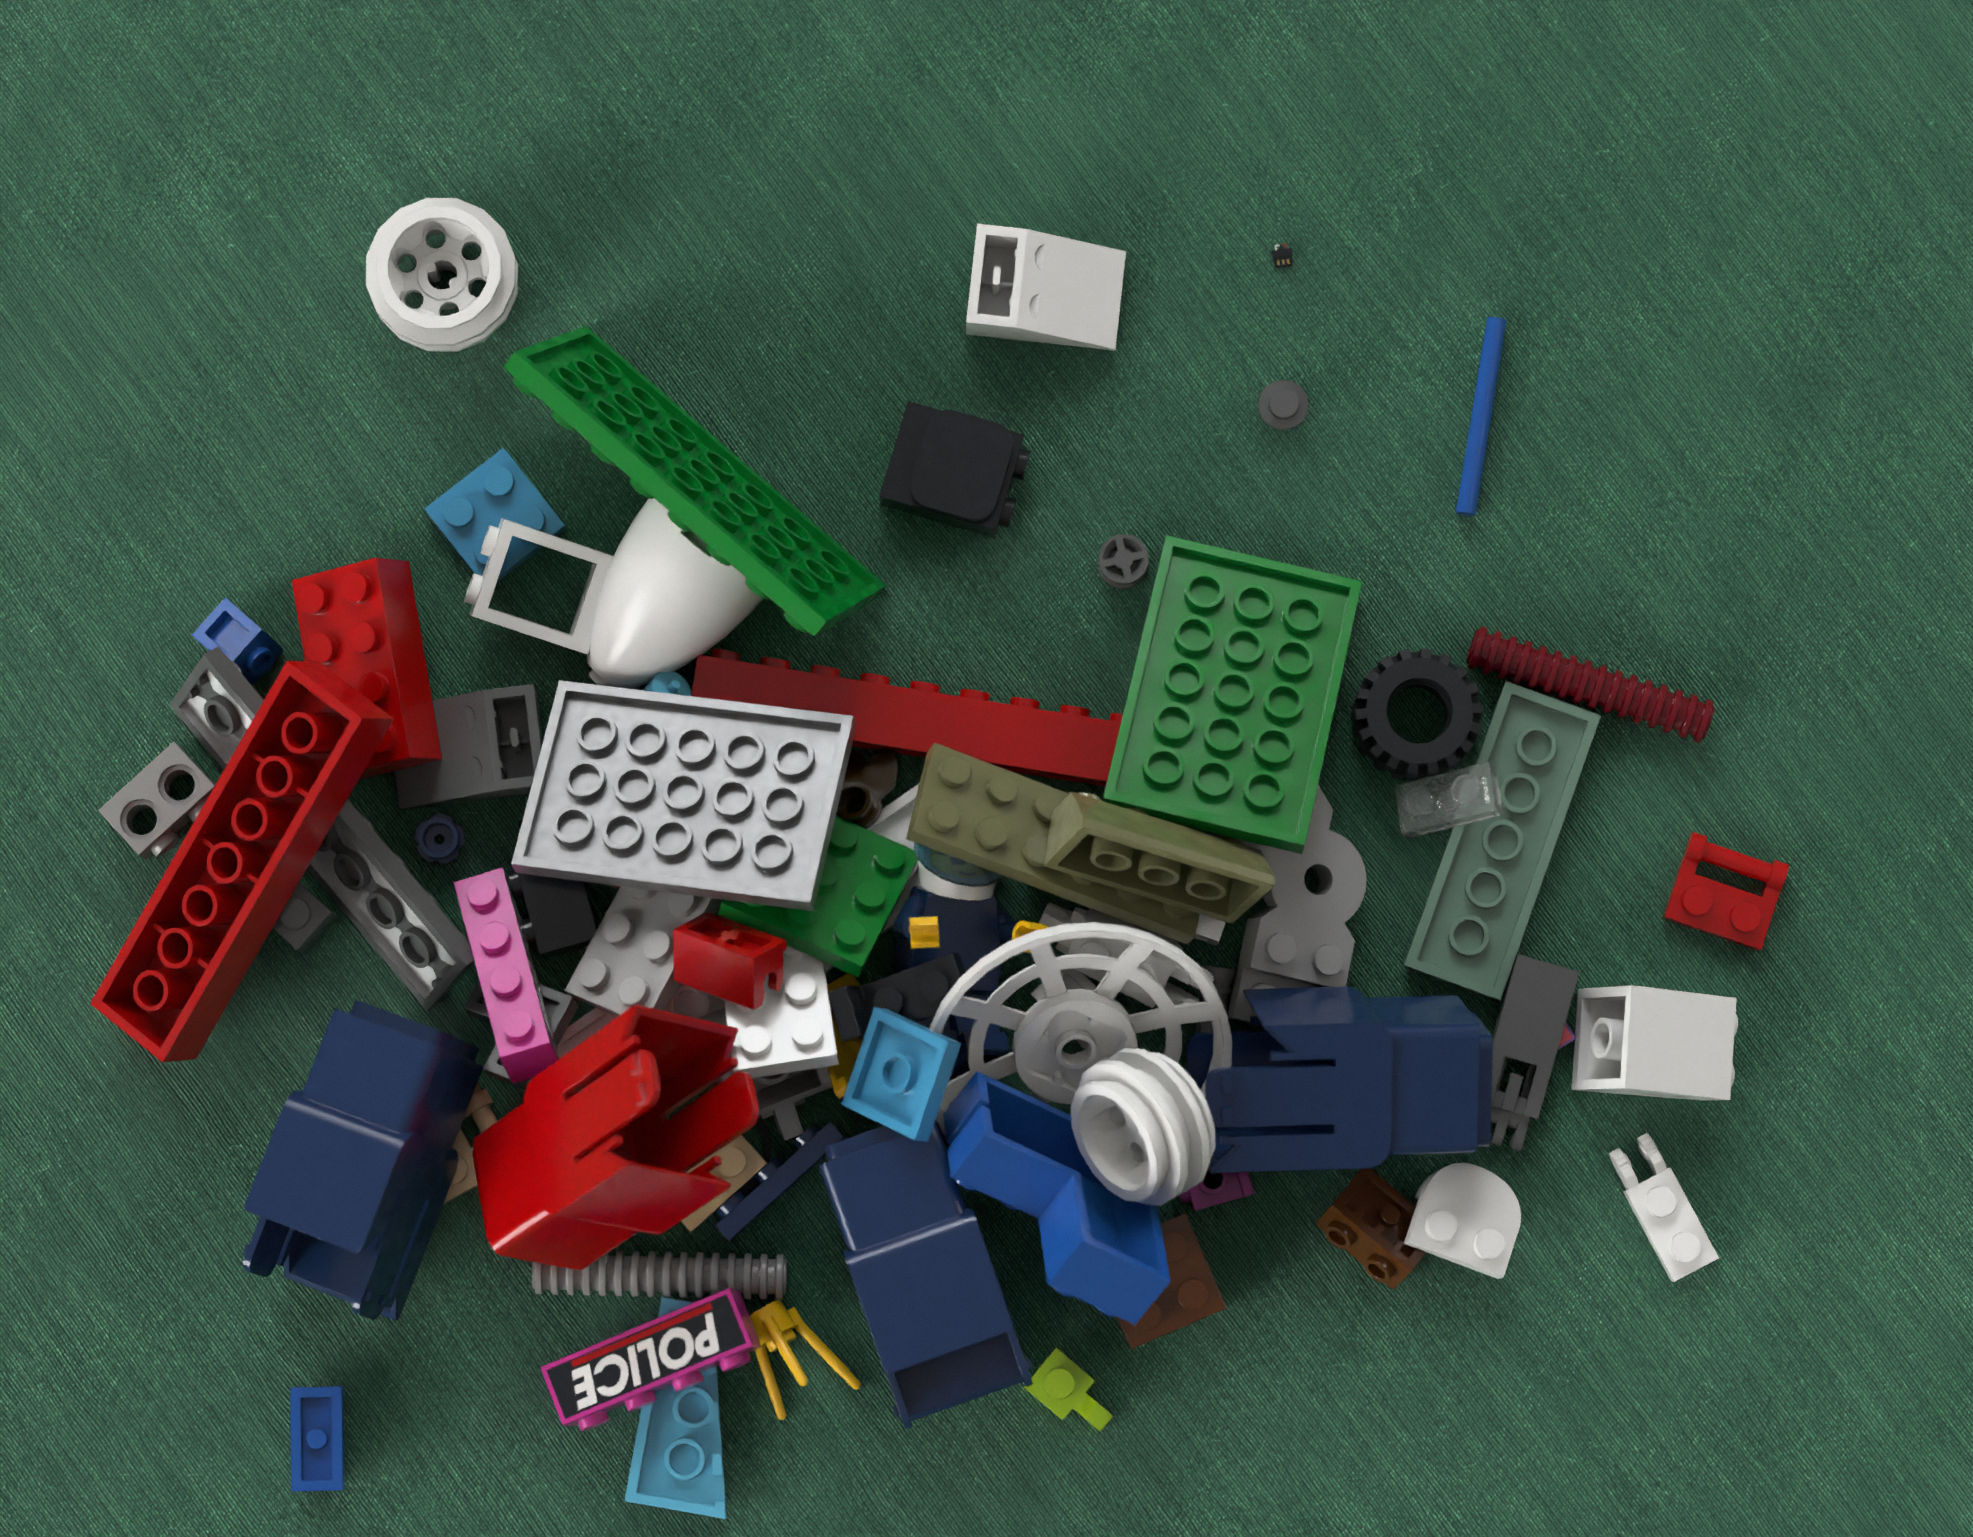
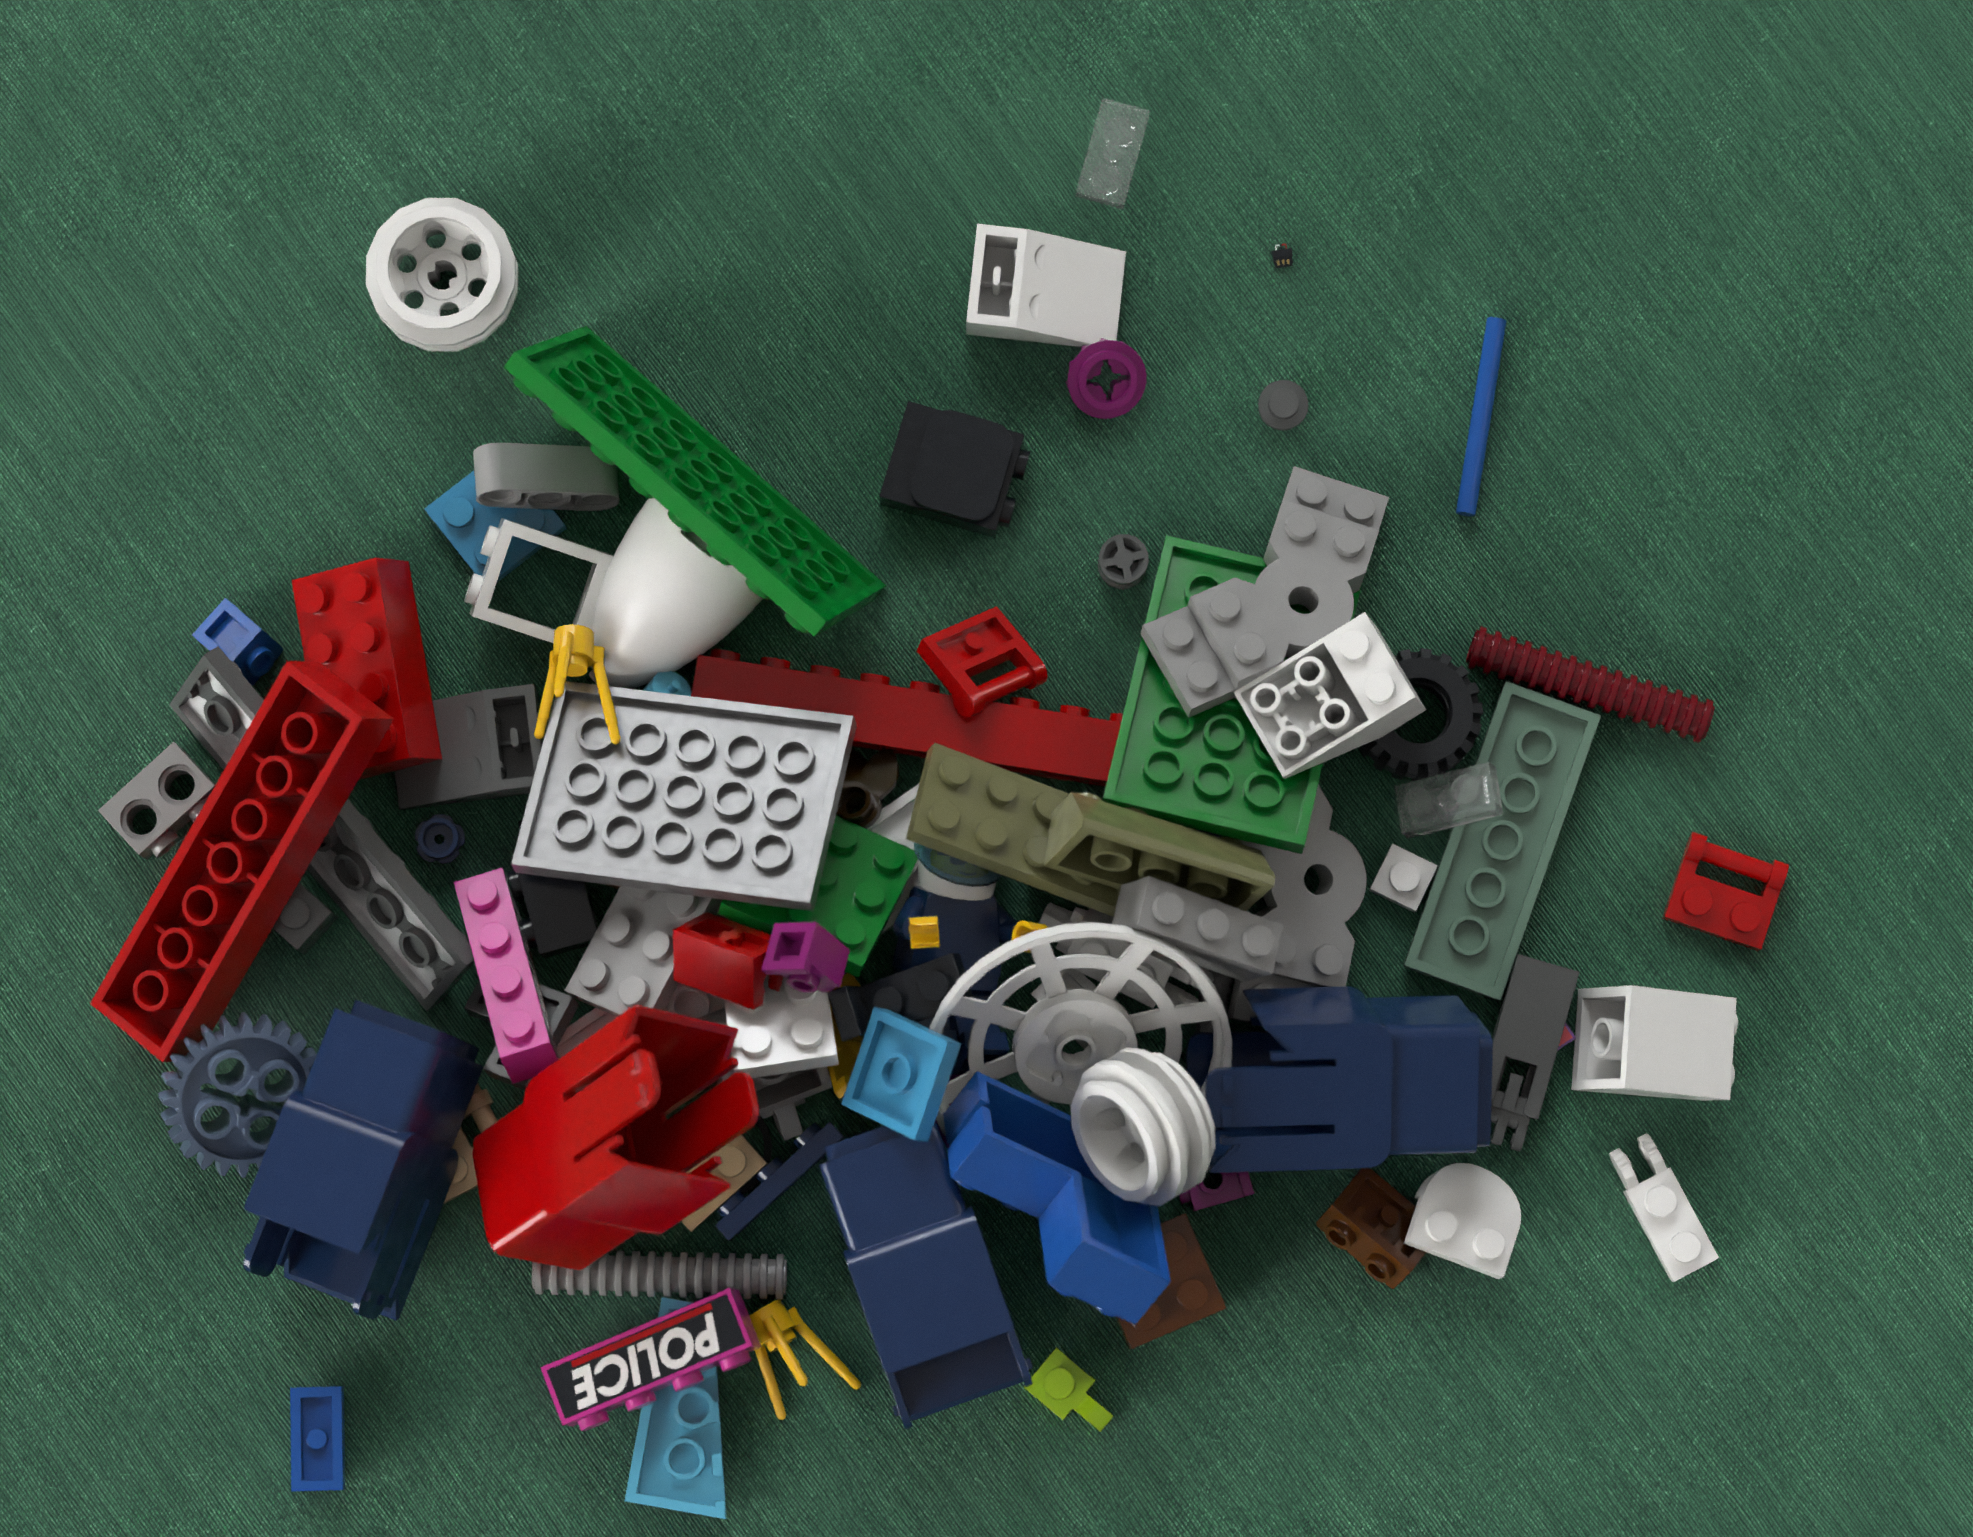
(257, 1054): none -> sand blue gear
(544, 477): none -> light grey beam
(571, 657): none -> yellow plant
(806, 956): none -> magenta brick
(976, 647): none -> red plate
(1112, 153): none -> clear plate
(1123, 392): none -> magenta gear
(1201, 927): none -> light grey brick
(1247, 628): none -> light grey plate
(1330, 698): none -> white slope
(1403, 878): none -> white plate

